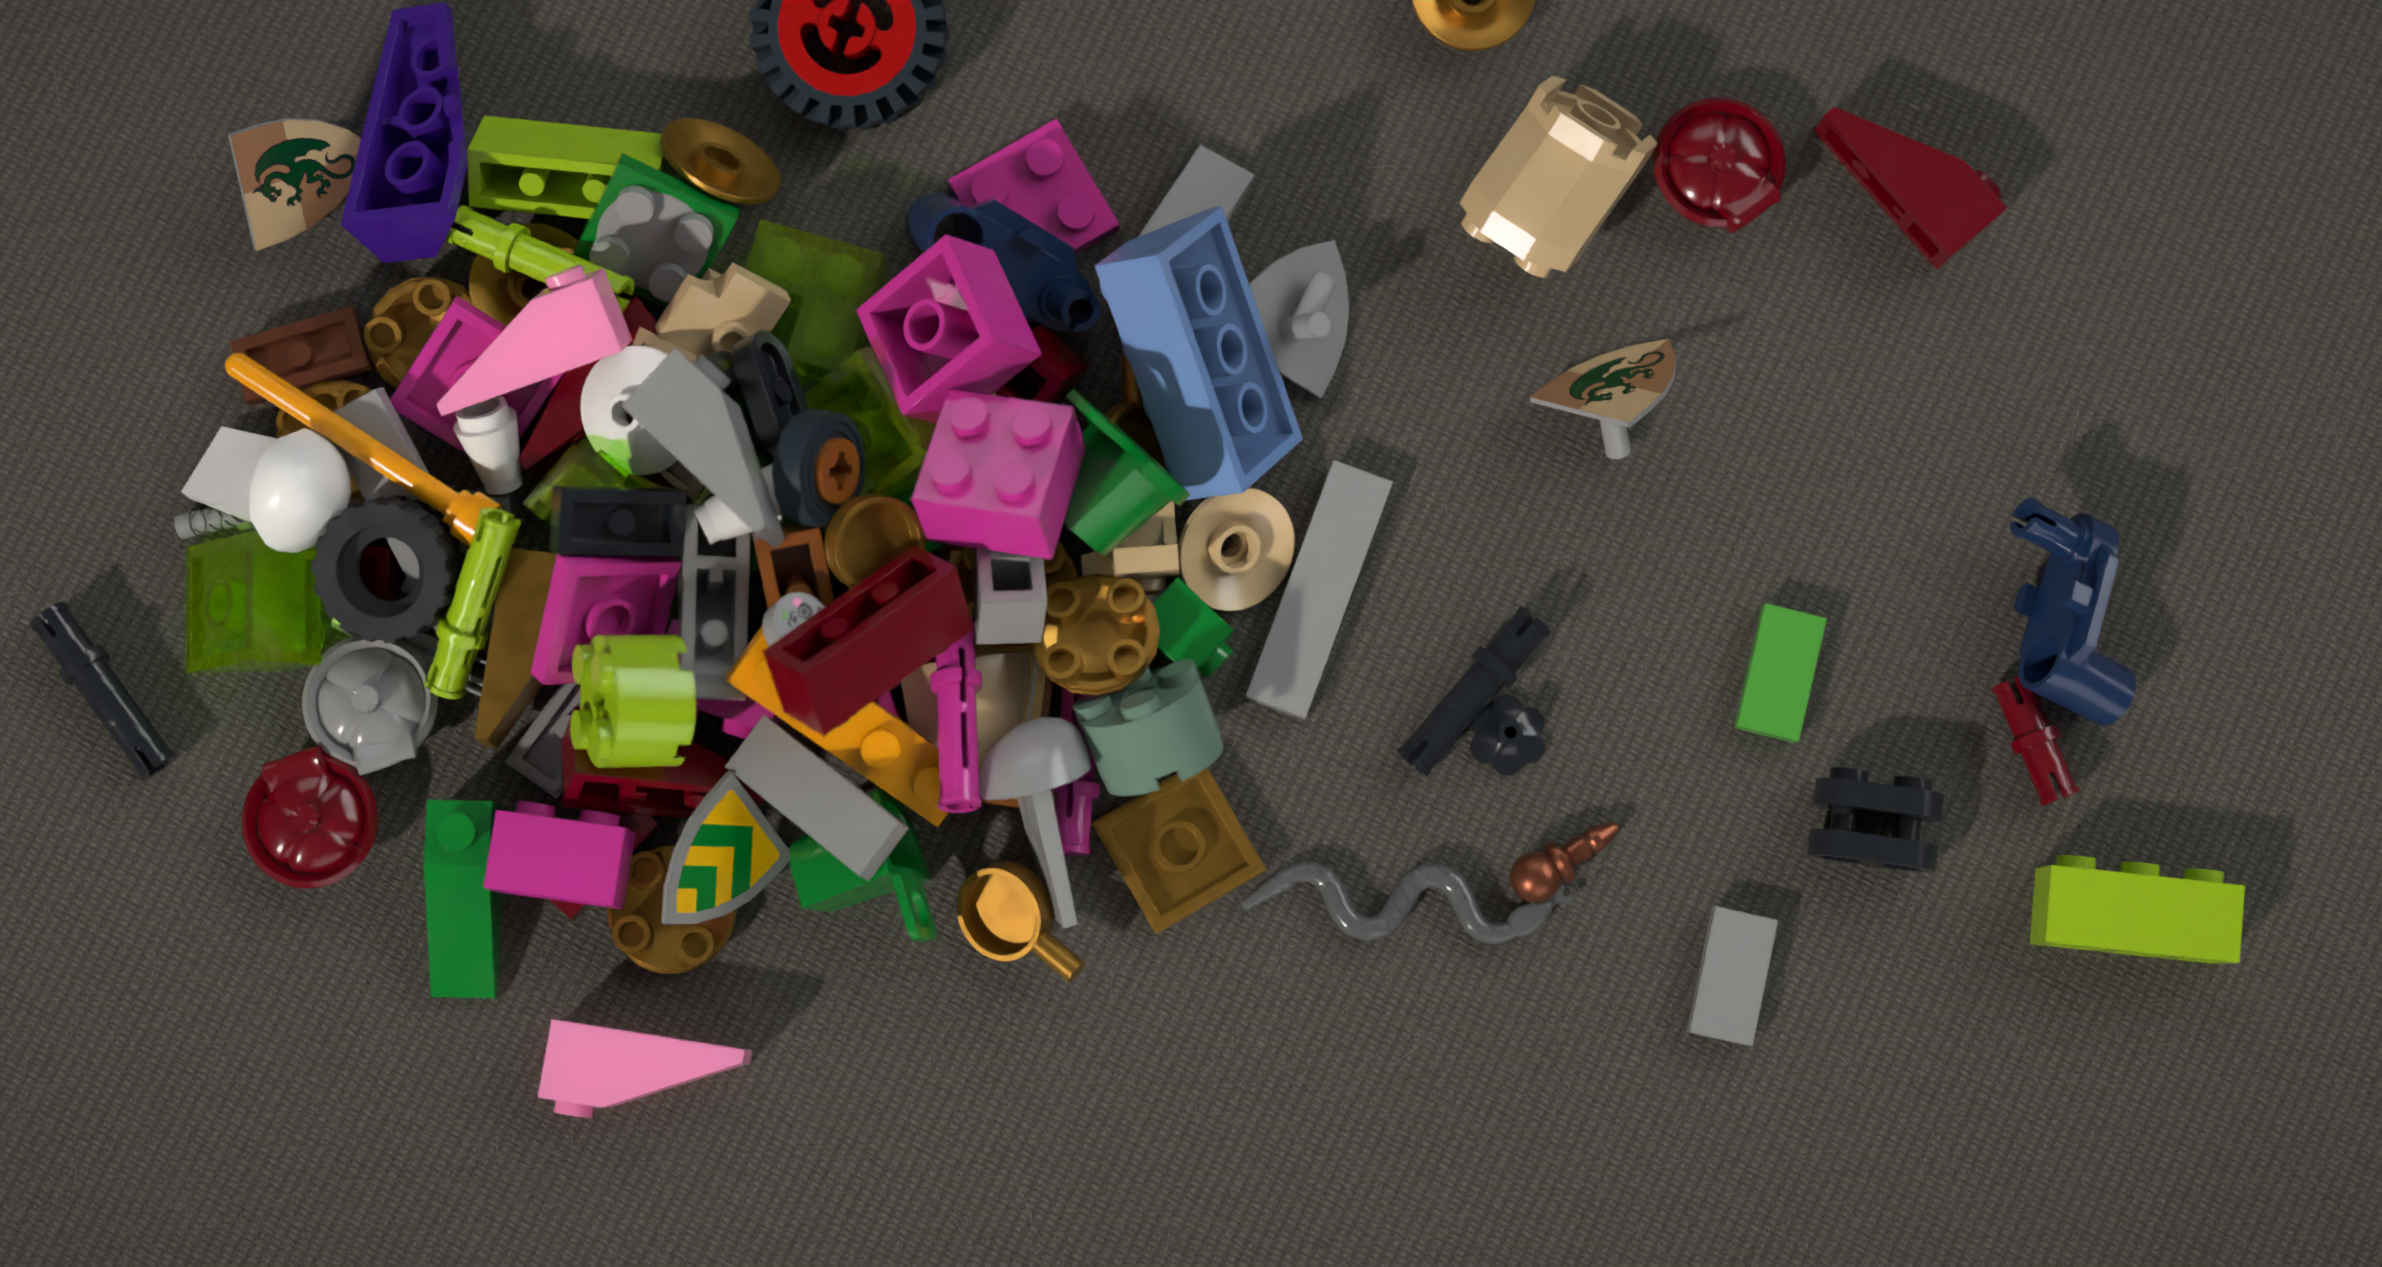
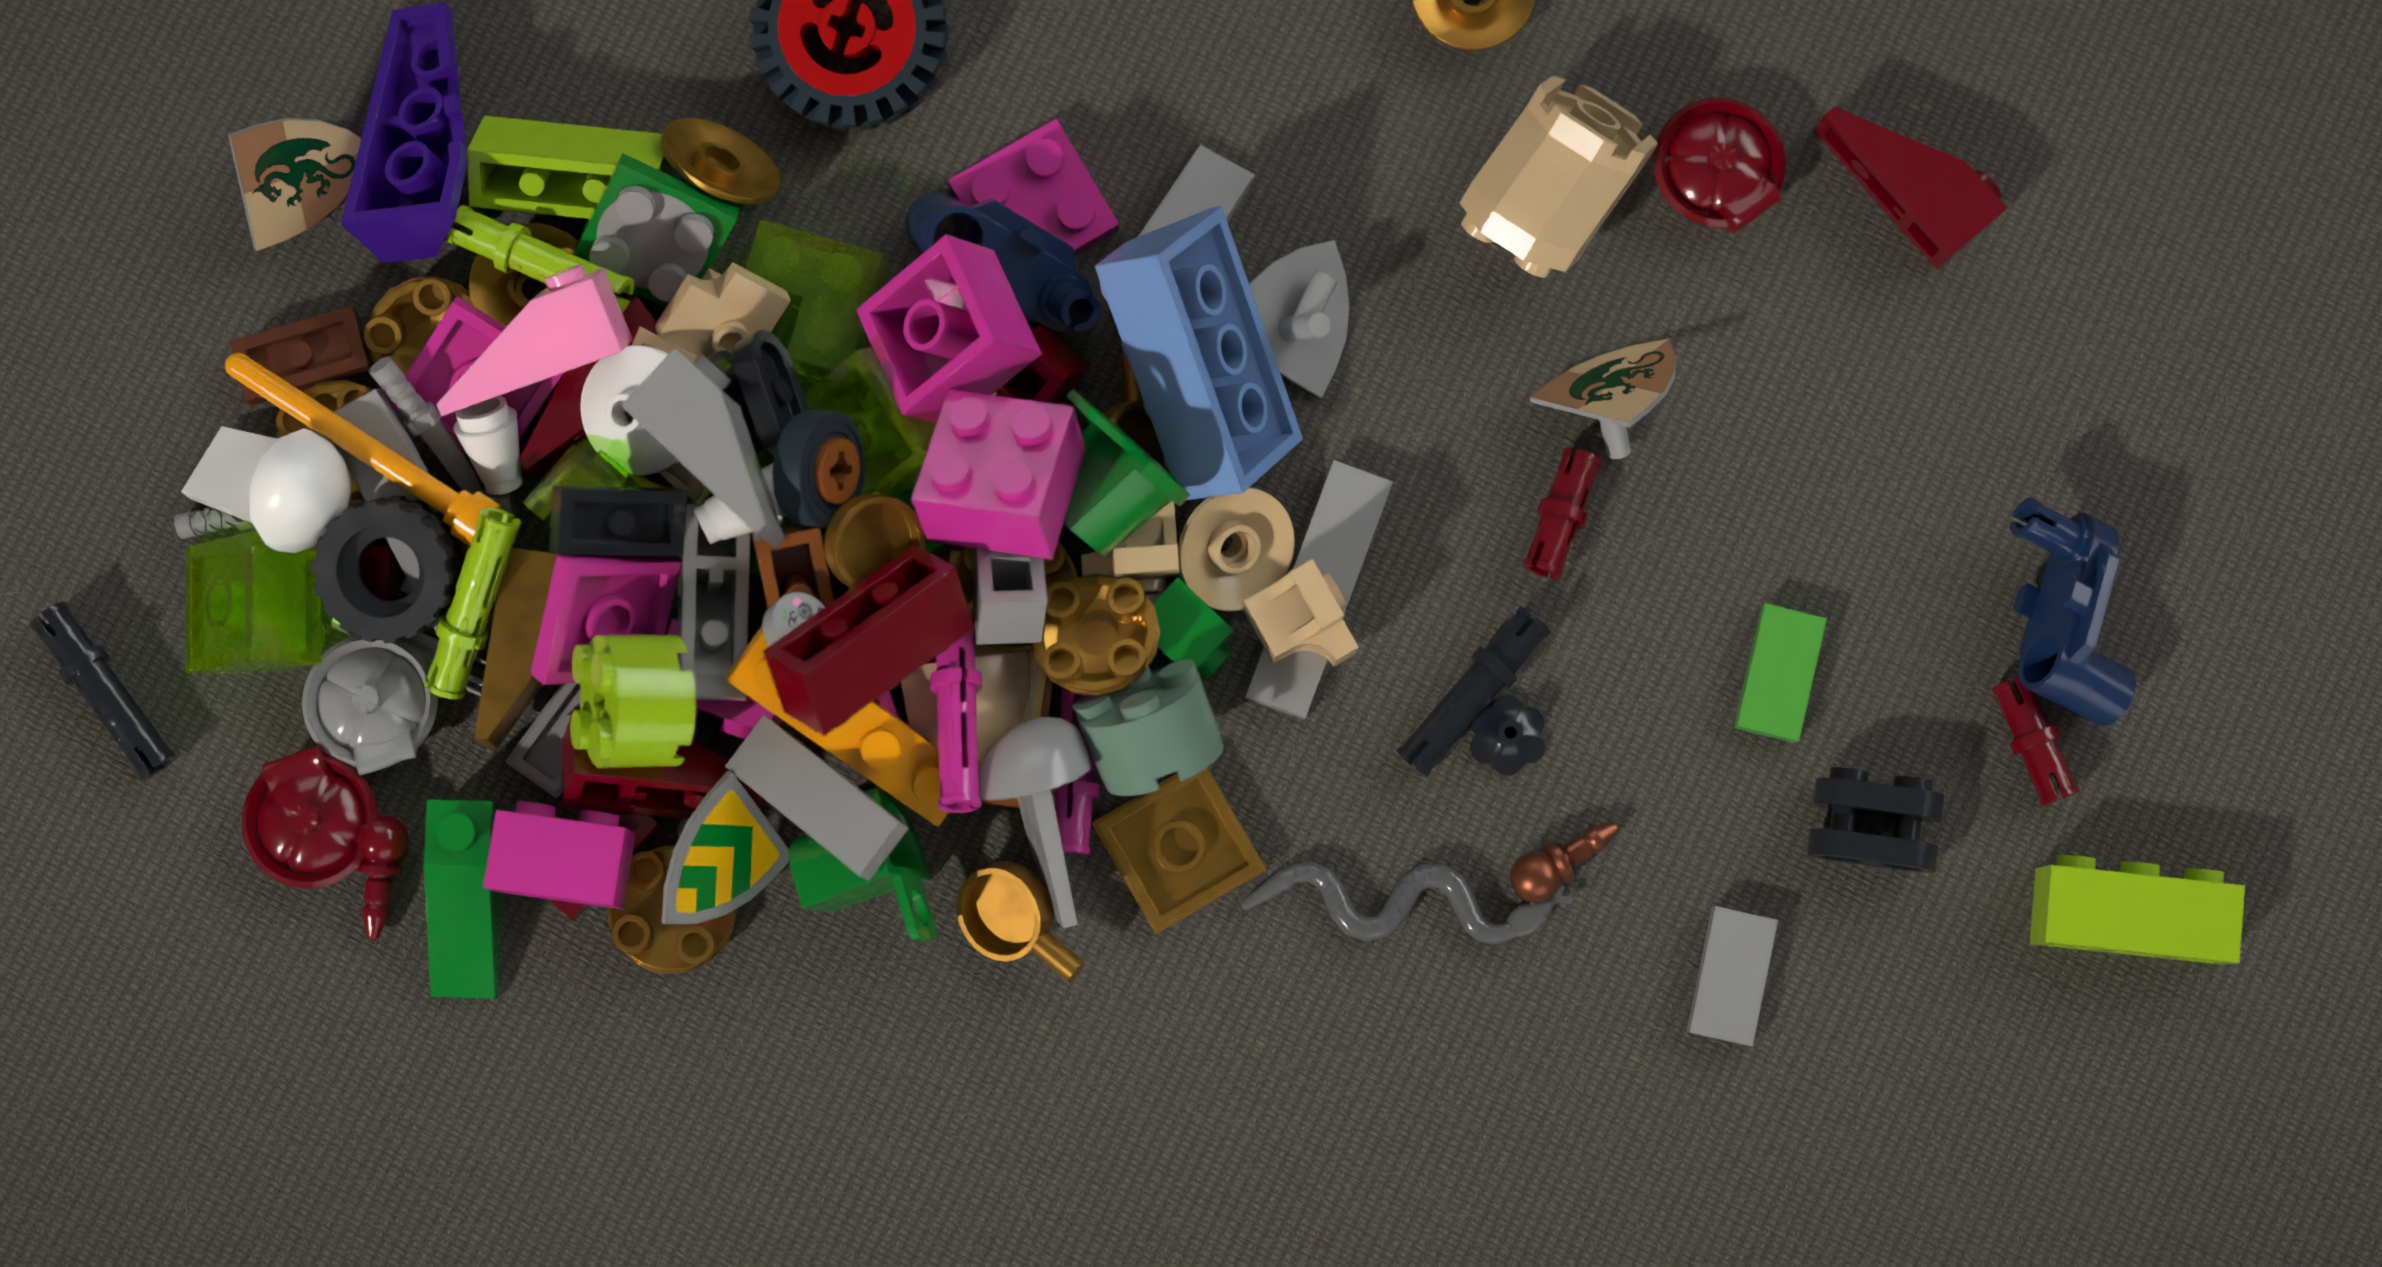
(384, 846): none -> dark red bar
(425, 420): none -> light grey piece
(613, 1066): bright pink slope -> none
(1302, 615): none -> tan brick
(1562, 513): none -> dark red pin

